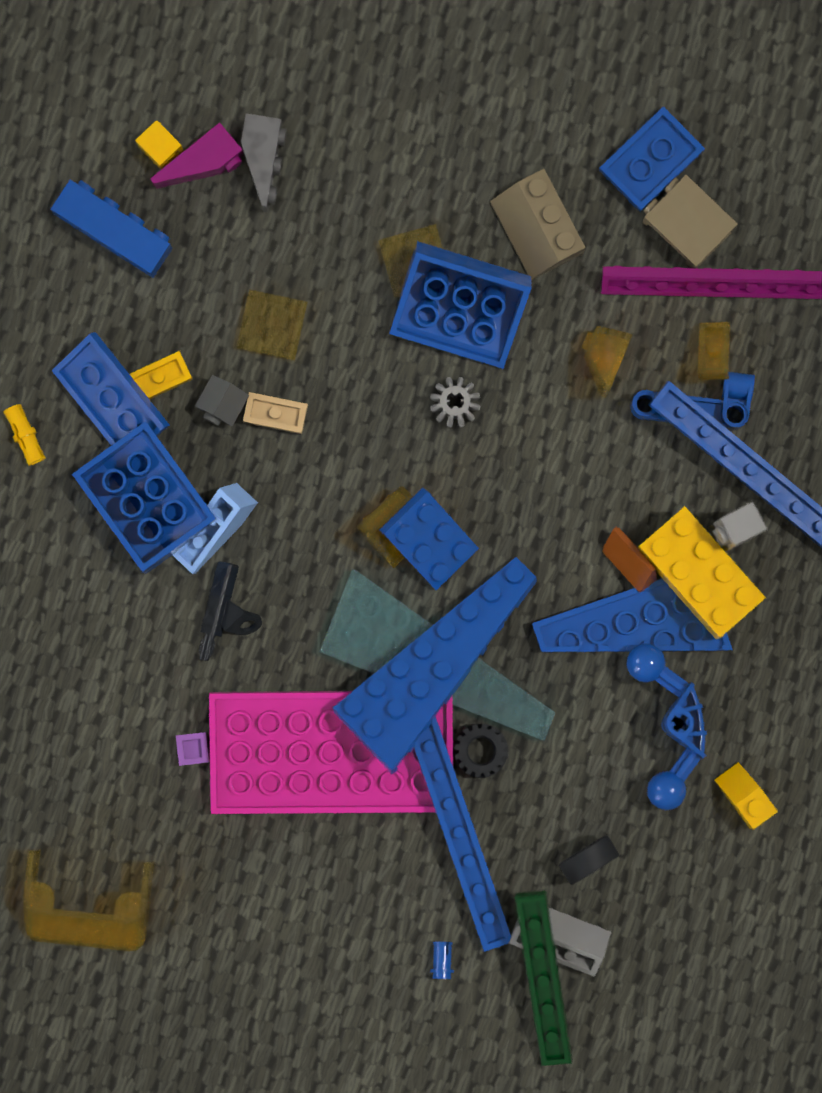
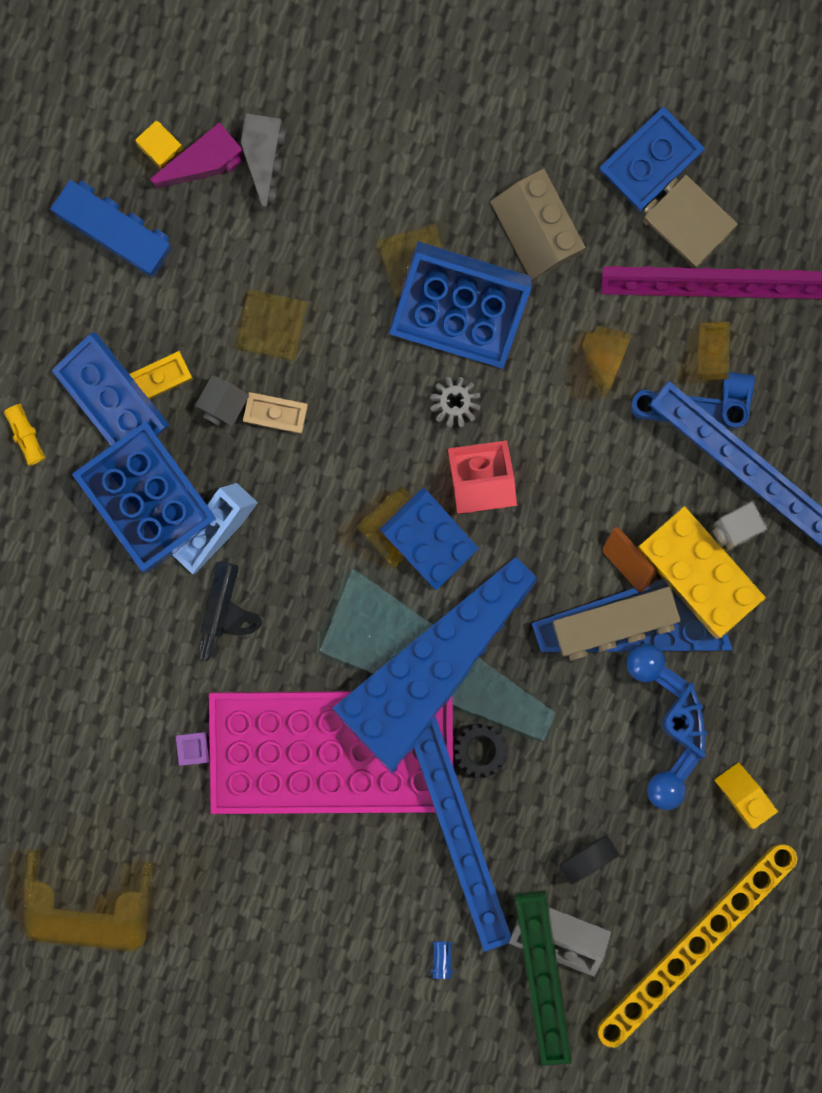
(482, 477): none -> coral slope
(616, 622): none -> dark tan brick
(681, 949): none -> yellow beam

